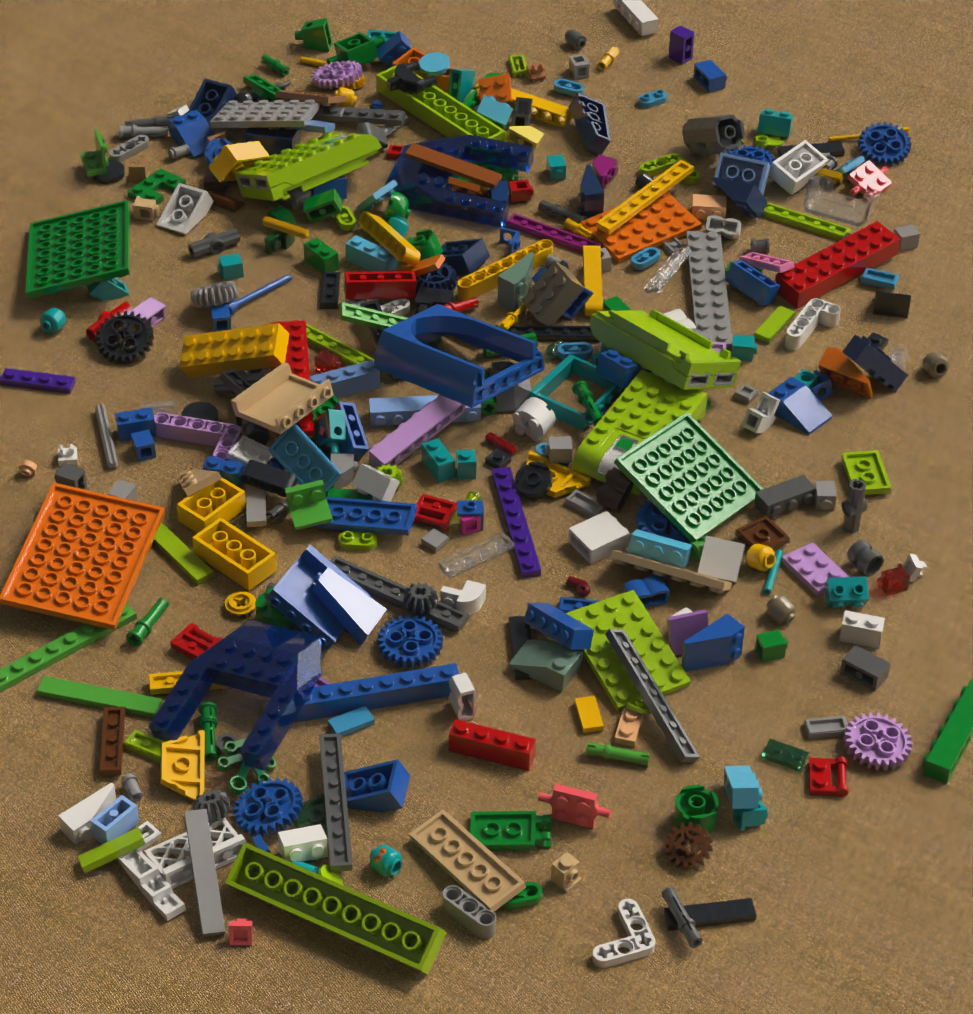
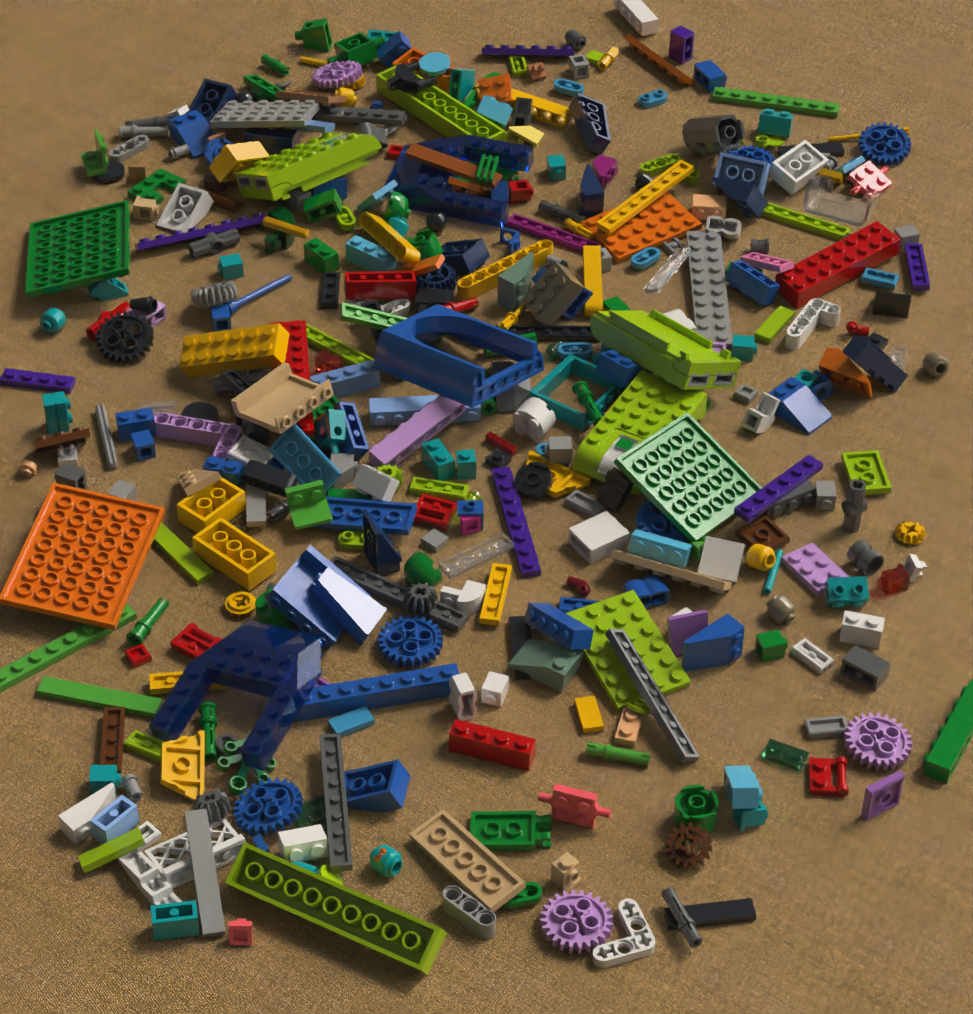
(45, 444): none -> reddish brown plate
(56, 412): none -> teal brick
(102, 776): none -> teal brick
(138, 656): none -> red tile
(145, 304): none -> black cone
(174, 920): none -> teal brick
(192, 233): none -> dark purple plate
(378, 547): none -> dark blue slope
(420, 569): none -> green cylinder
(436, 222): none -> black piece
(439, 489): none -> lime tile
(489, 160): none -> green tile
(495, 594): none -> yellow plate
(495, 689): none -> white brick
(534, 50): none -> dark purple plate
(563, 928): none -> lavender gear
(594, 57): none -> lime tile
(663, 64): none -> orange plate
(776, 102): none -> bright green plate
(778, 488): none -> dark purple plate
(810, 657): none -> white tile
(855, 328): none -> red arm
(882, 795): none -> medium lavender tile
(913, 537): none -> yellow gear
(917, 267): none -> dark purple plate

